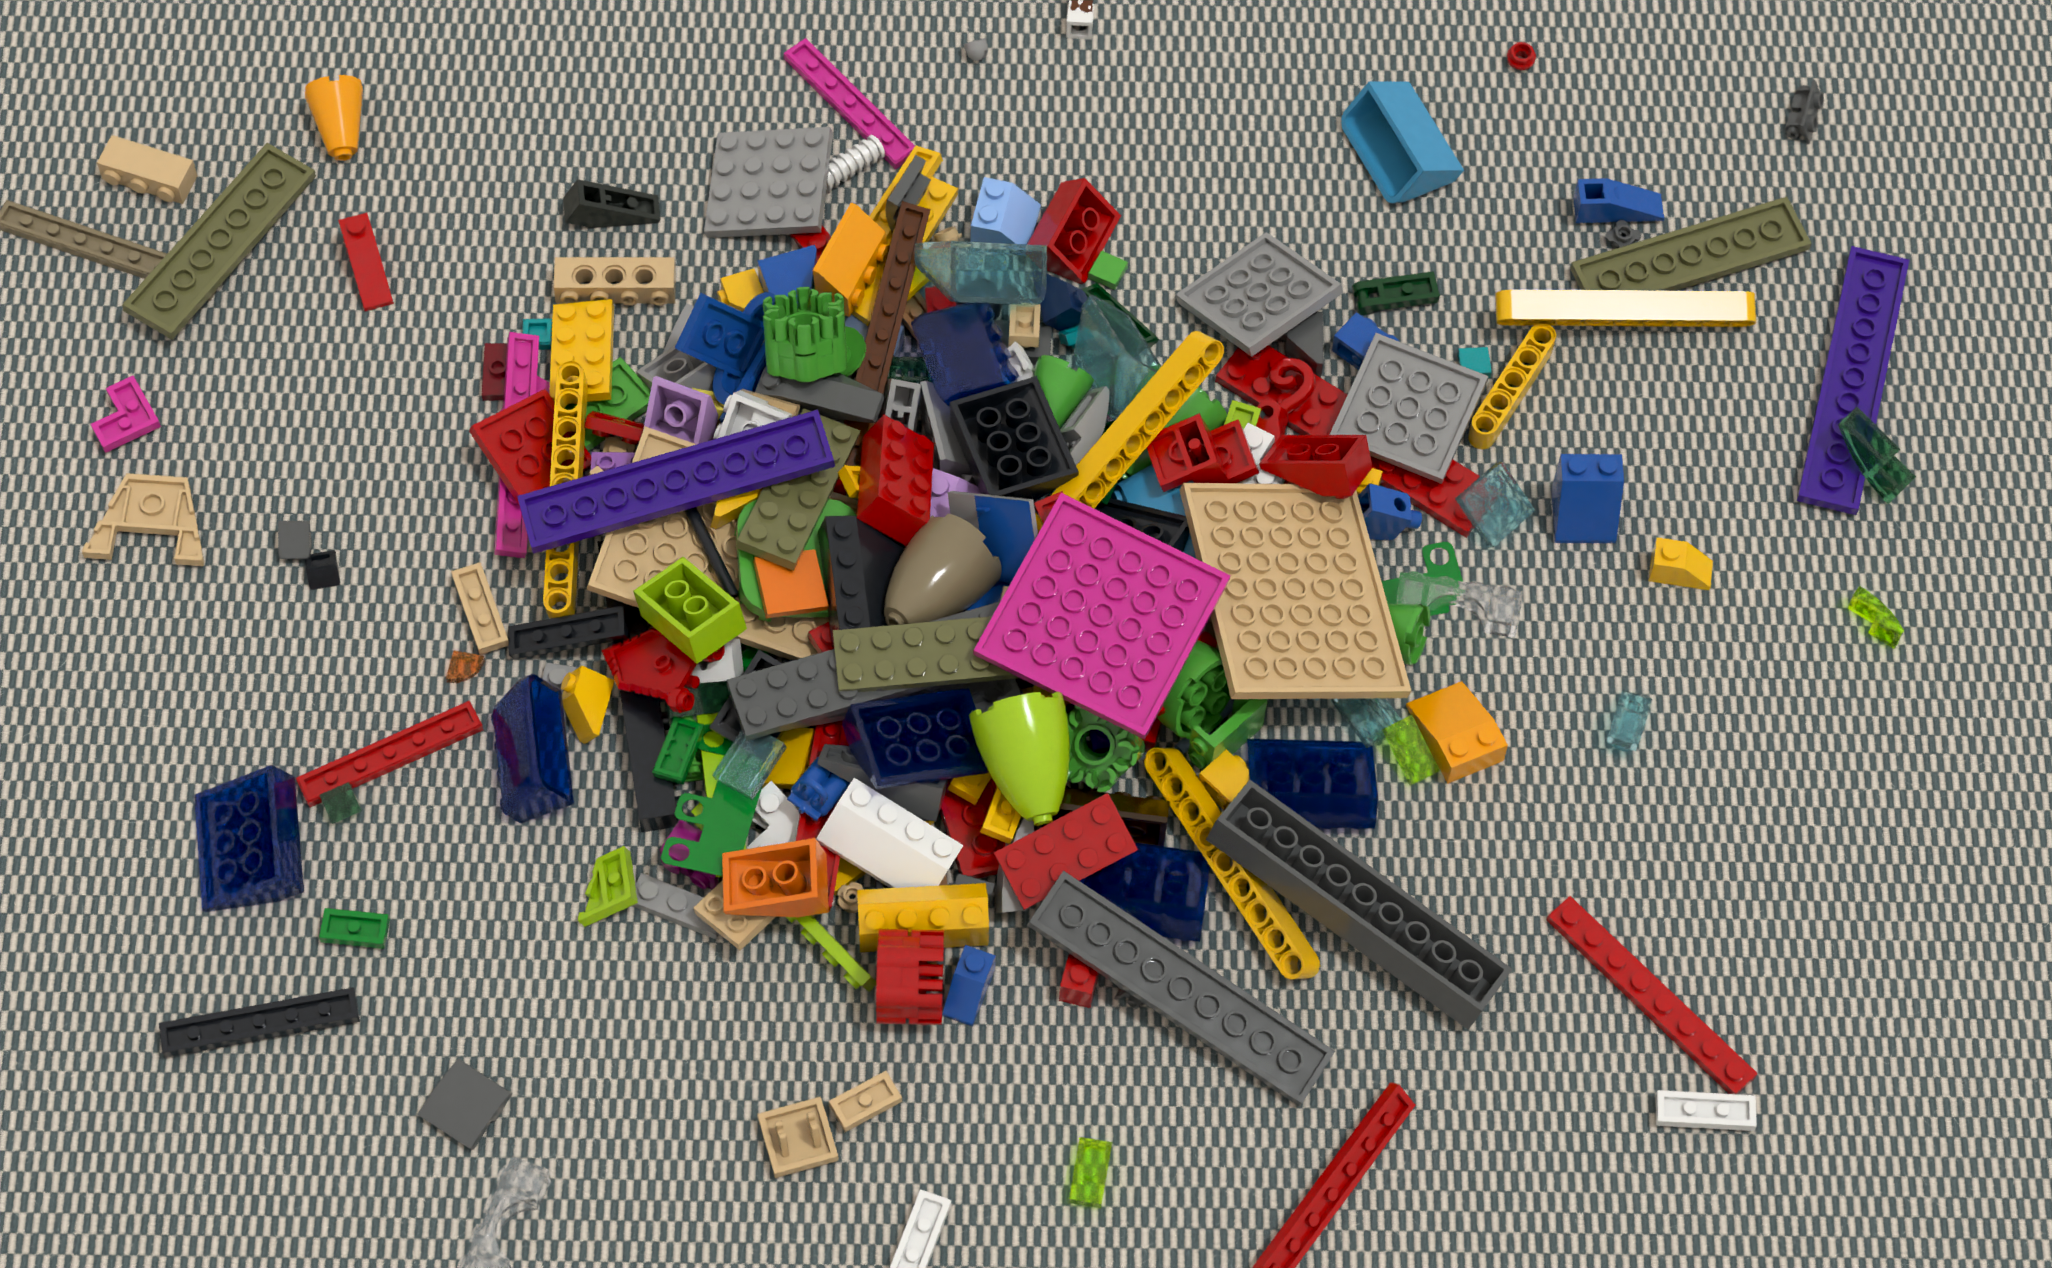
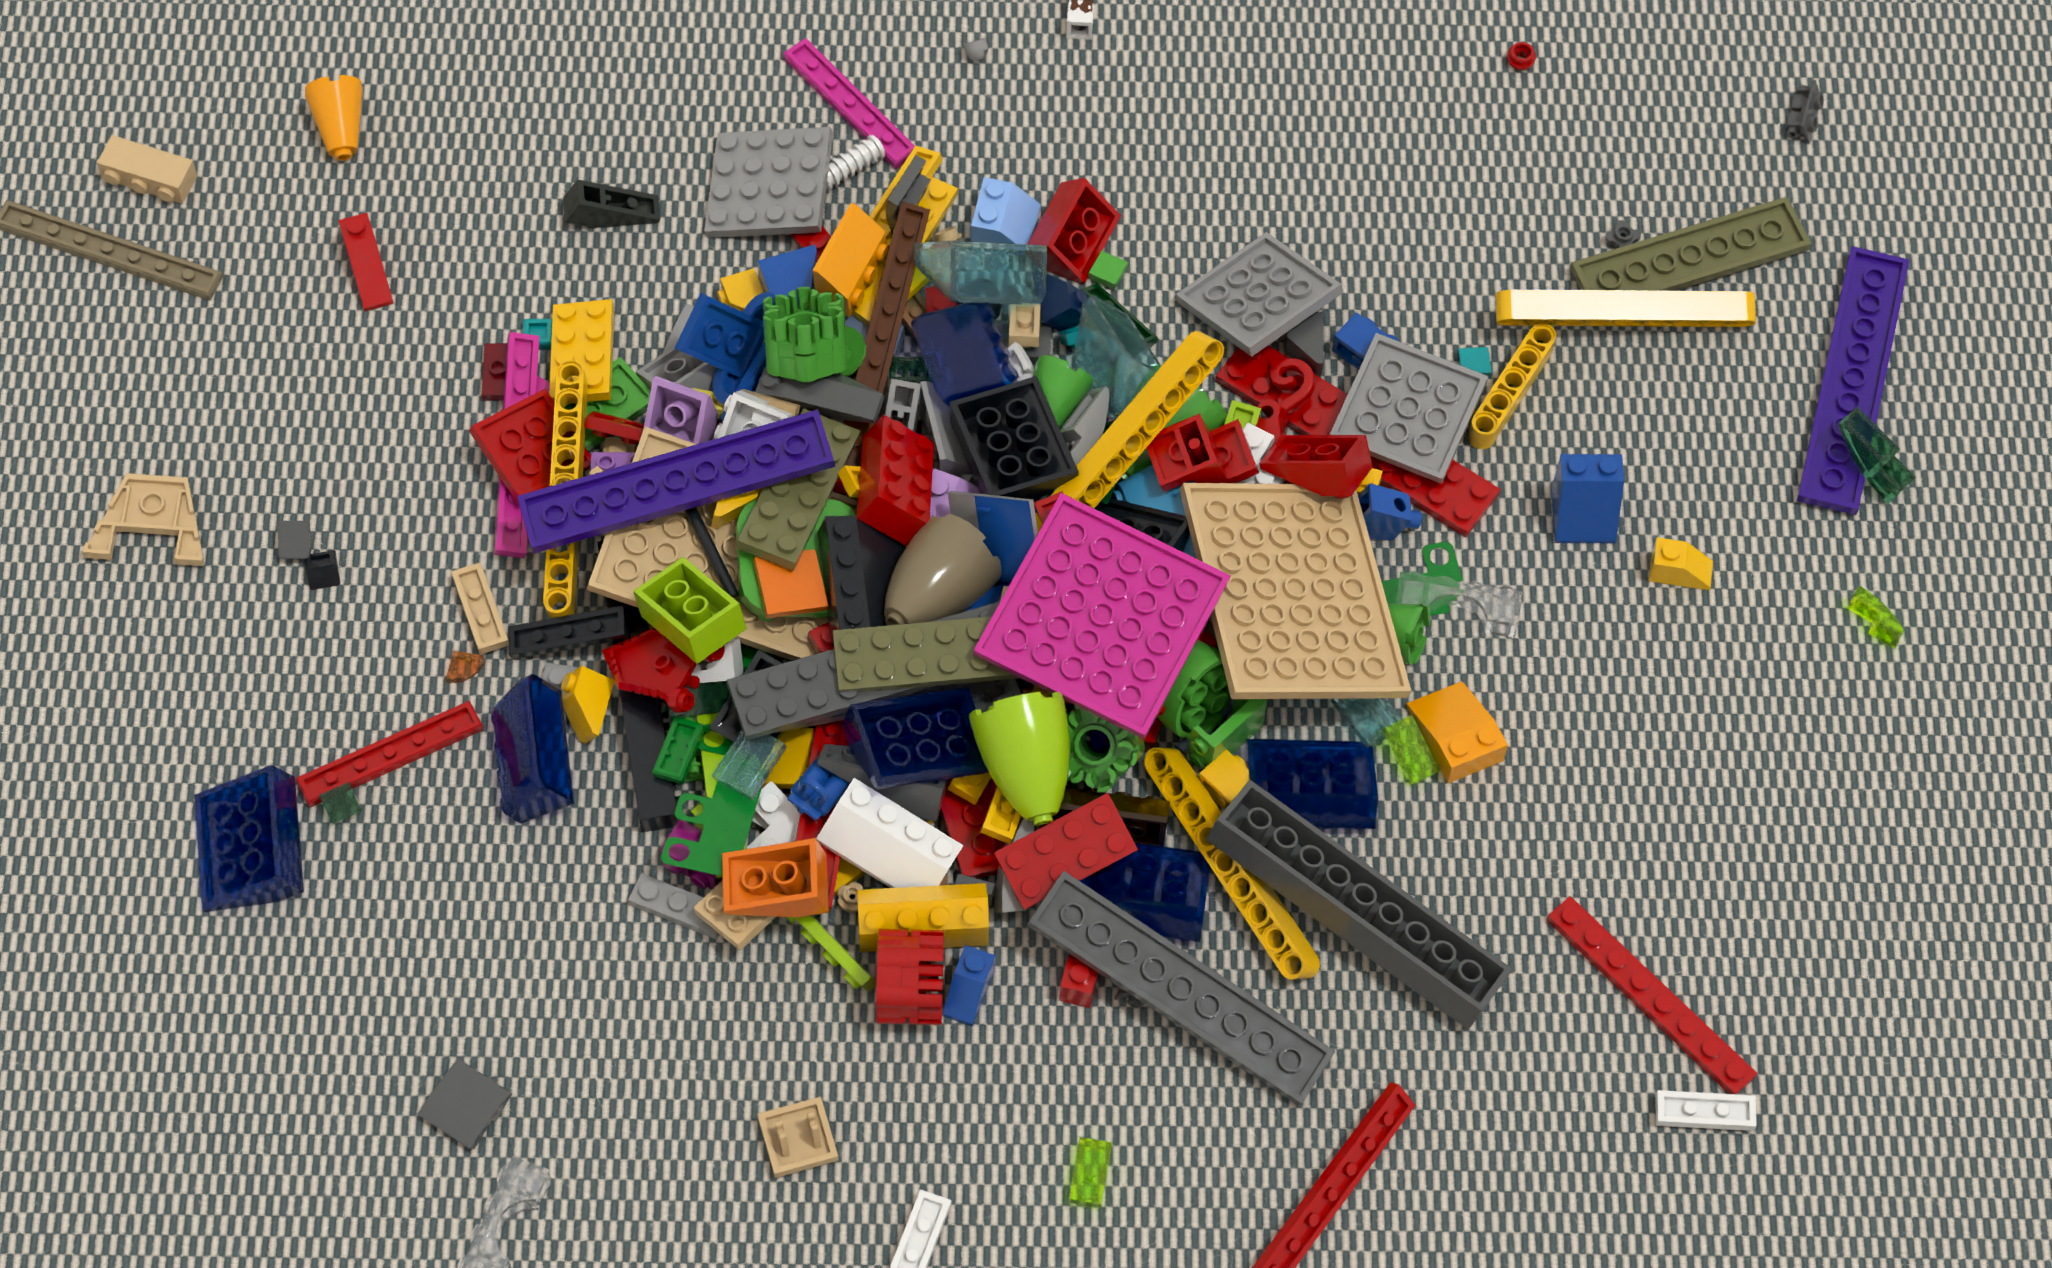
(132, 418): dark pink plate -> none
(219, 241): olive plate -> none
(259, 1022): black plate -> none
(354, 928): green plate -> none
(604, 270): tan brick -> none
(610, 887): lime wing -> none
(865, 1101): tan plate -> none
(1396, 292): dark green plate -> none
(1399, 141): dark azure windscreen -> none
(1495, 504): clear light blue plate -> none
(1614, 201): blue slope -> none
(1629, 721): clear light blue slope -> none

